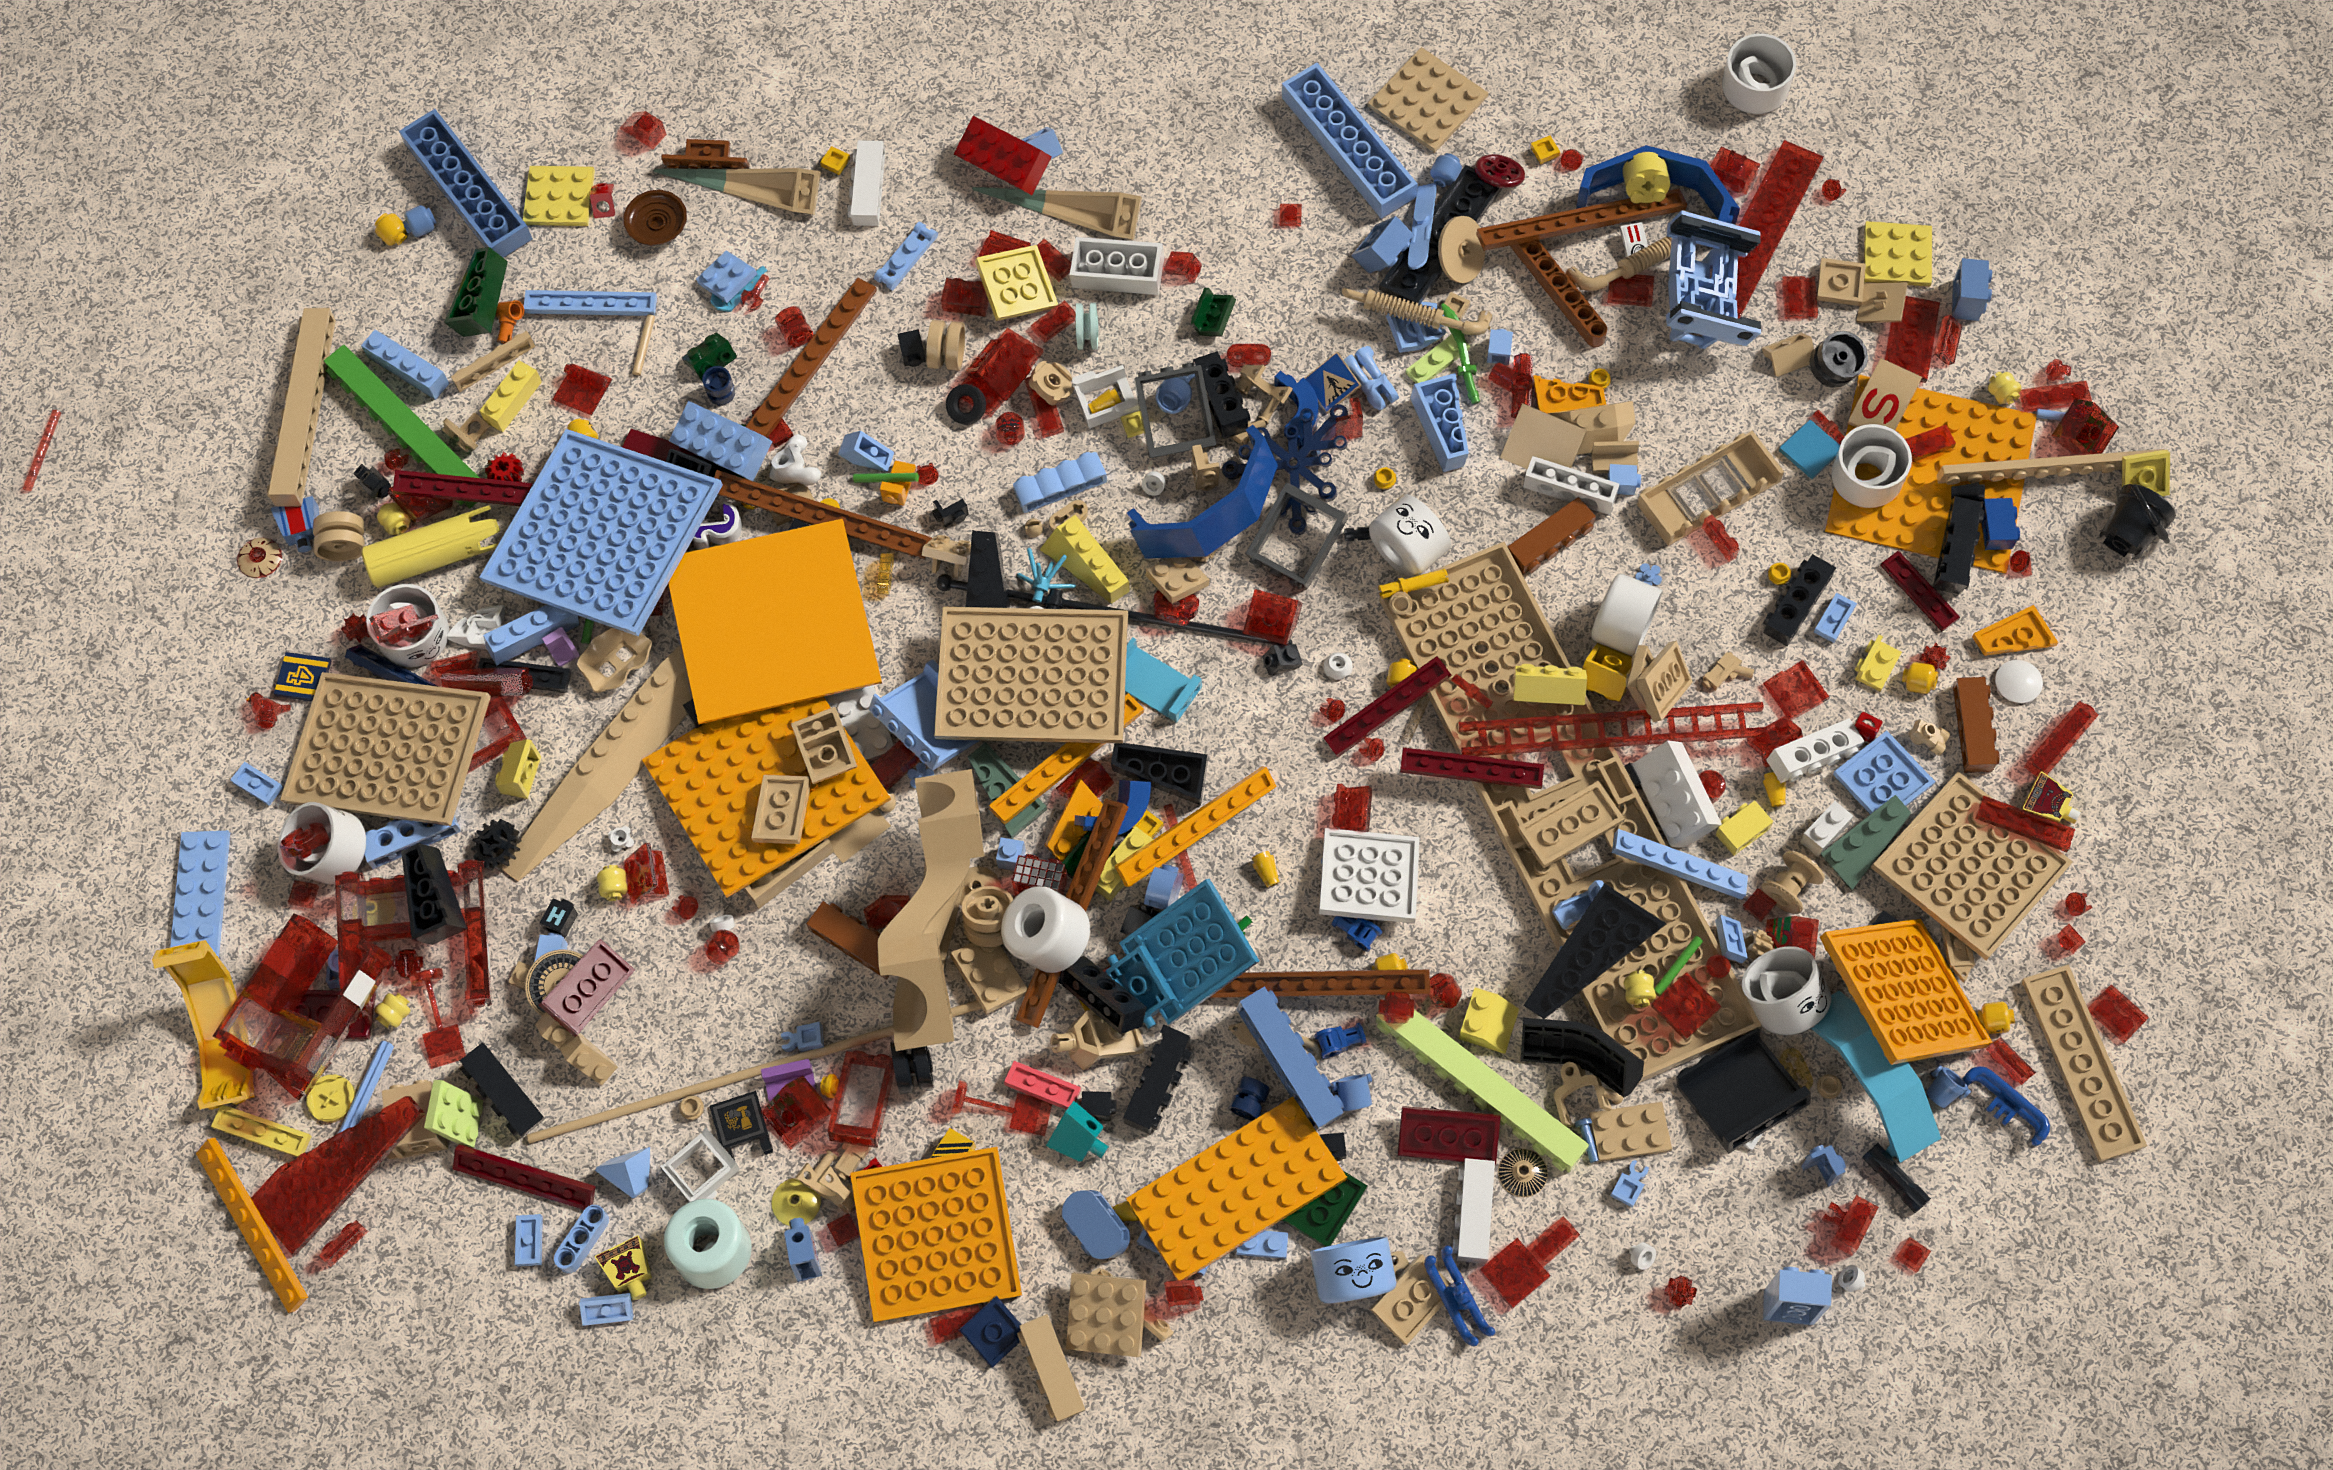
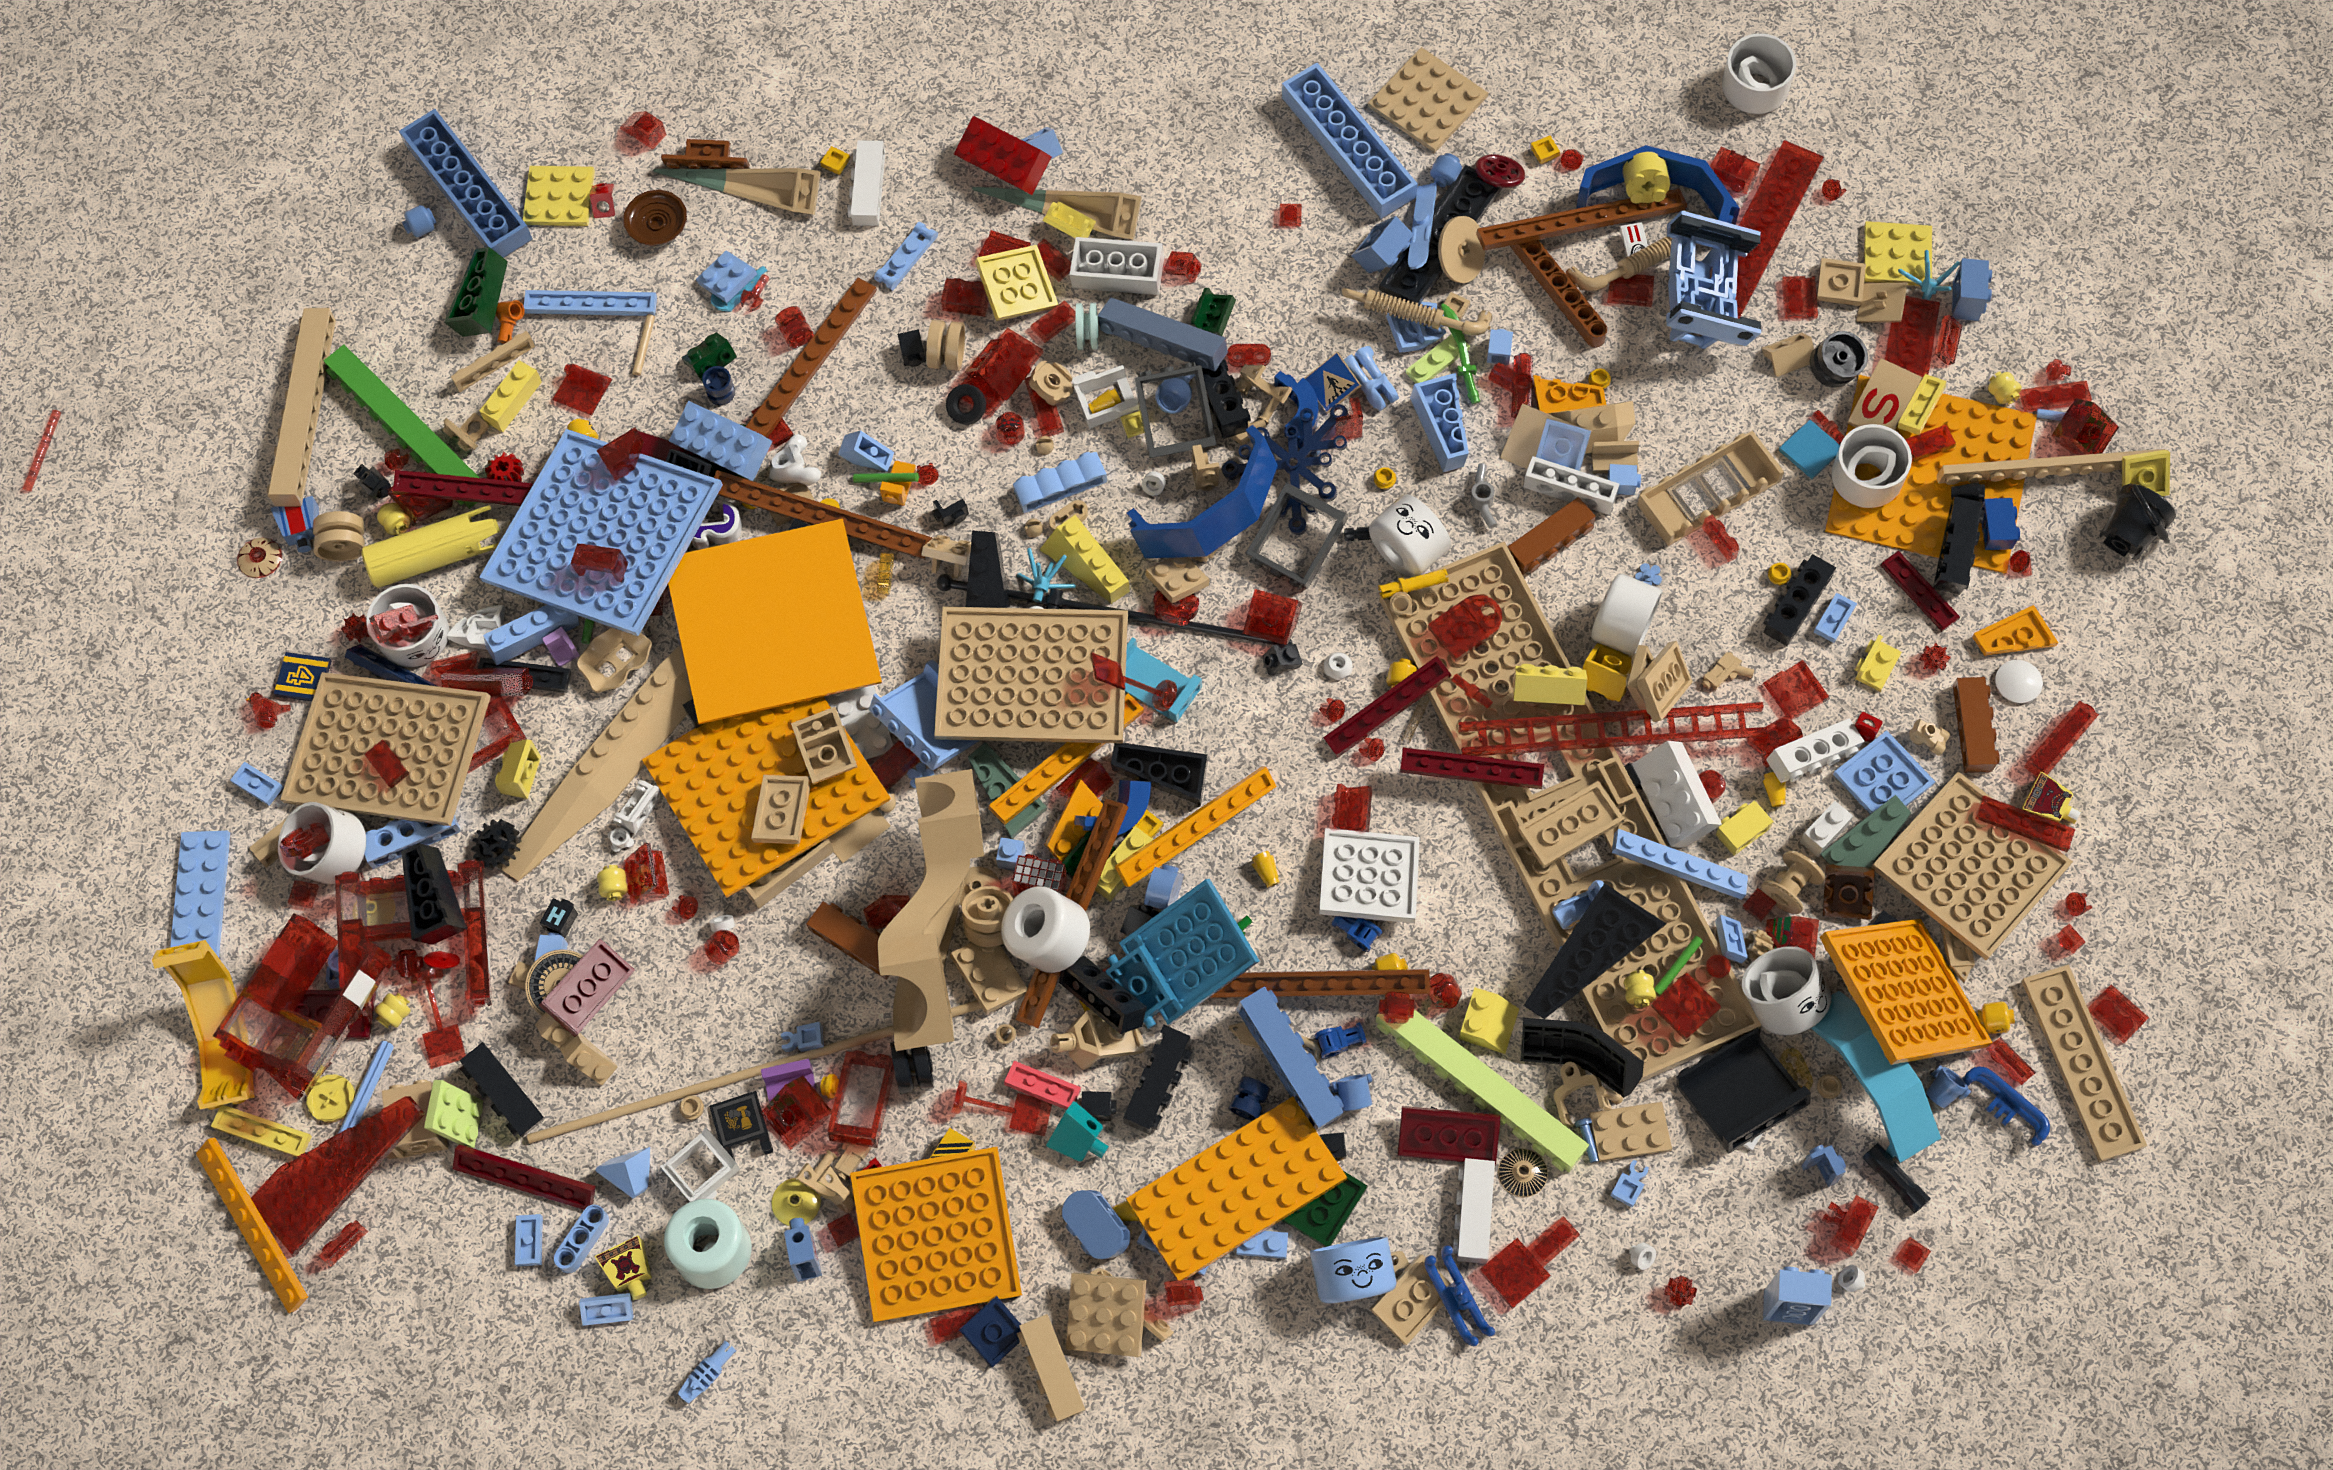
(267, 847): none -> tan panel
(387, 763): none -> clear red tile
(390, 229): yellow head -> none
(405, 364): light blue brick -> none
(441, 959): none -> red piece
(599, 559): none -> clear red panel
(622, 453): none -> clear red slope
(638, 807): none -> white hinge
(705, 1373): none -> light blue hinge
(1002, 1030): none -> tan hinge
(1044, 447): none -> tan hinge
(1069, 220): none -> light yellow hinge
(1111, 673): none -> clear red piece
(1162, 334): none -> sand blue brick
(1183, 856): clear red bar -> none
(1466, 626): none -> clear red tile
(1483, 504): none -> light grey piece
(1563, 444): none -> light blue plate
(1848, 892): none -> reddish brown slope
(1920, 678): yellow head -> none
(1922, 404): none -> light yellow plate
(1930, 286): none -> medium azure plant

